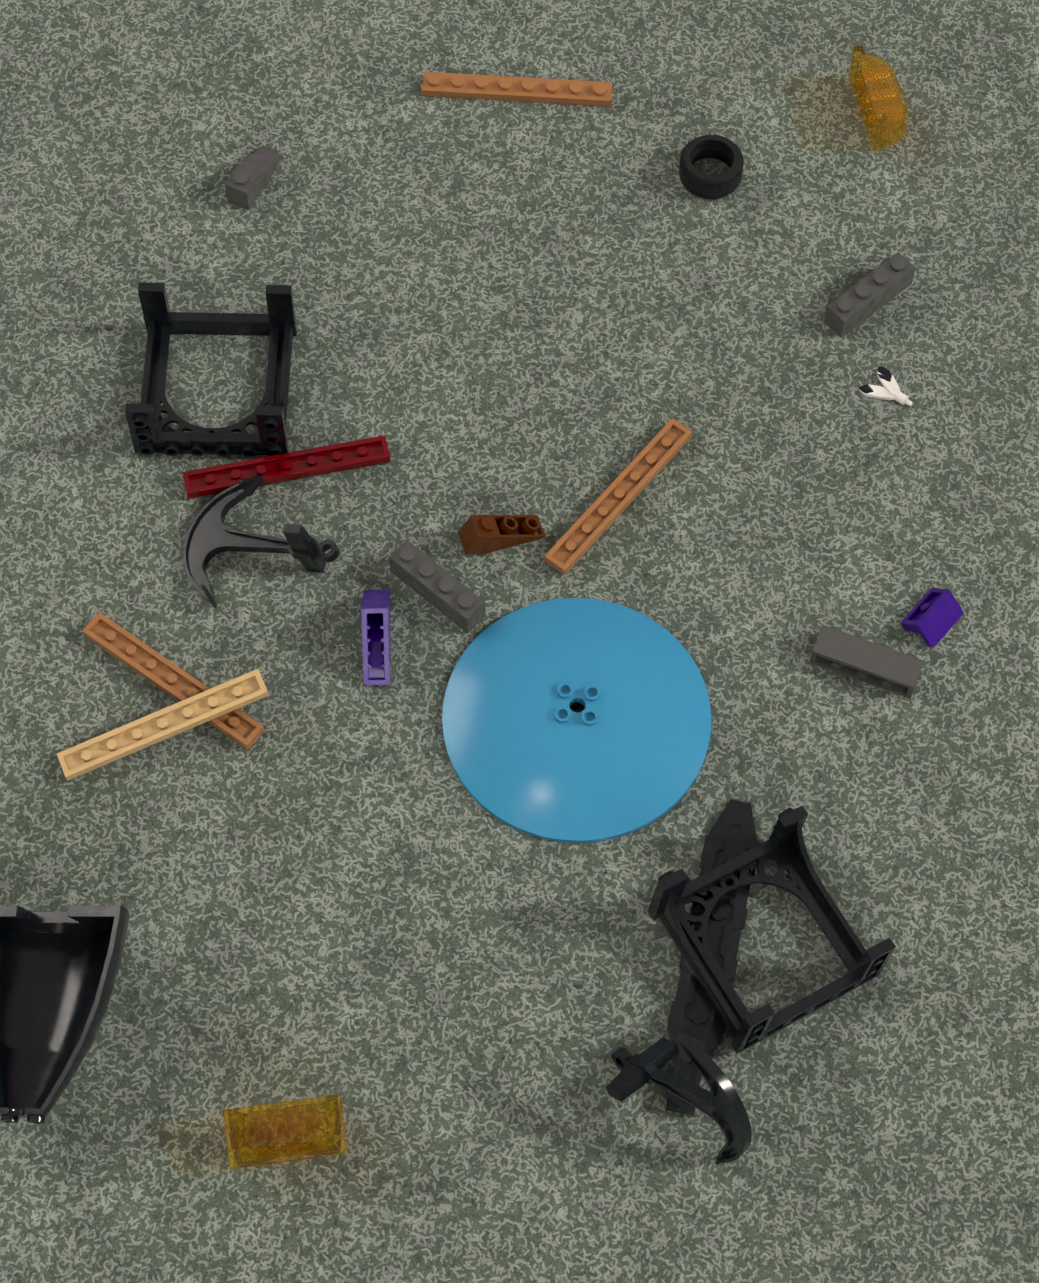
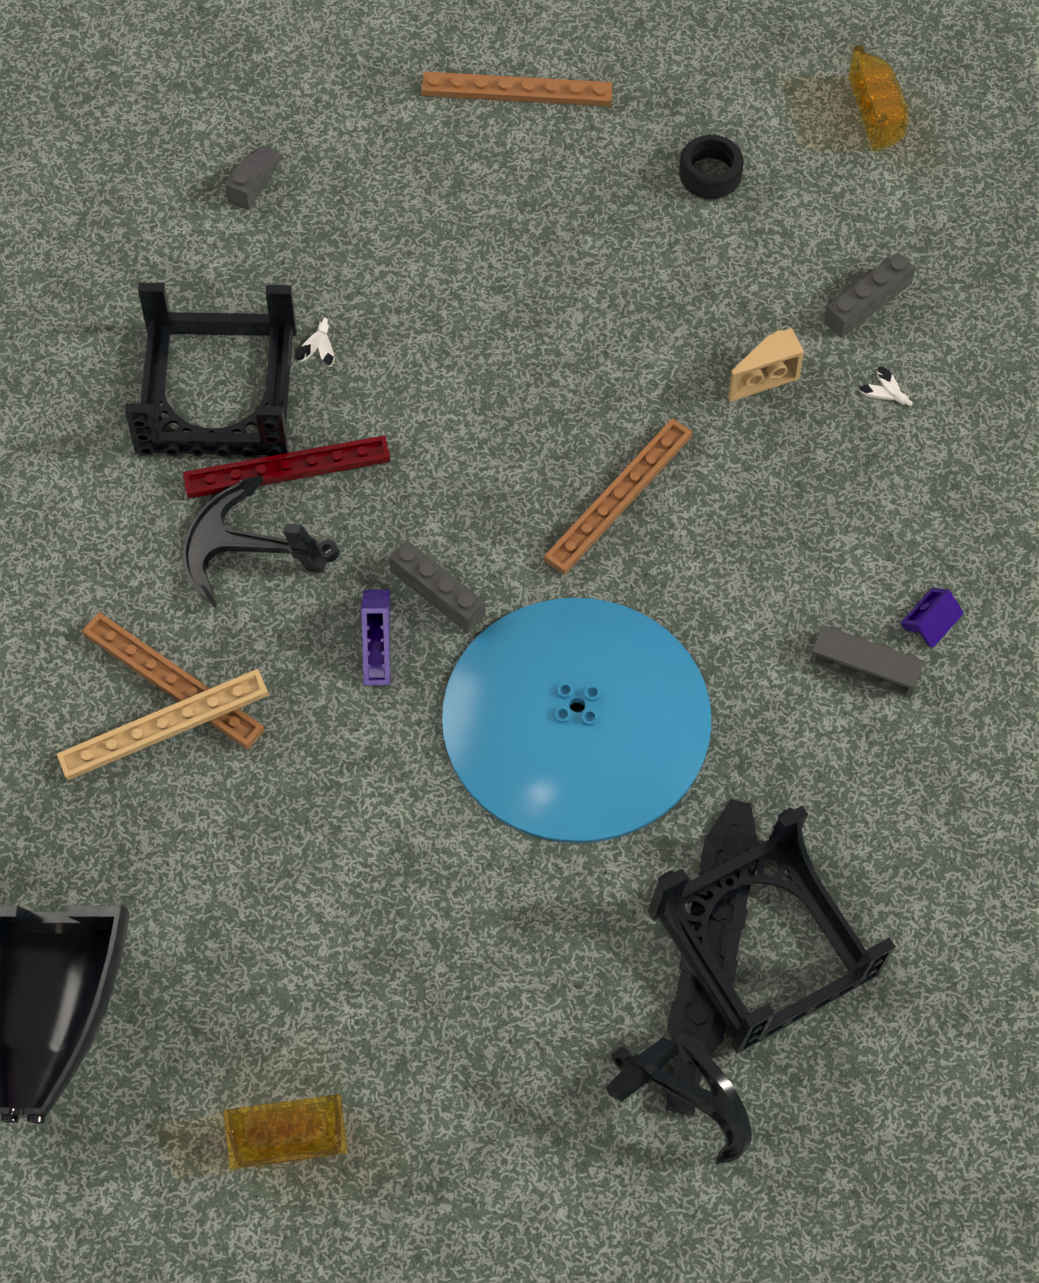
(318, 341): none -> white piece
(496, 532): reddish brown slope -> none
(769, 365): none -> tan slope

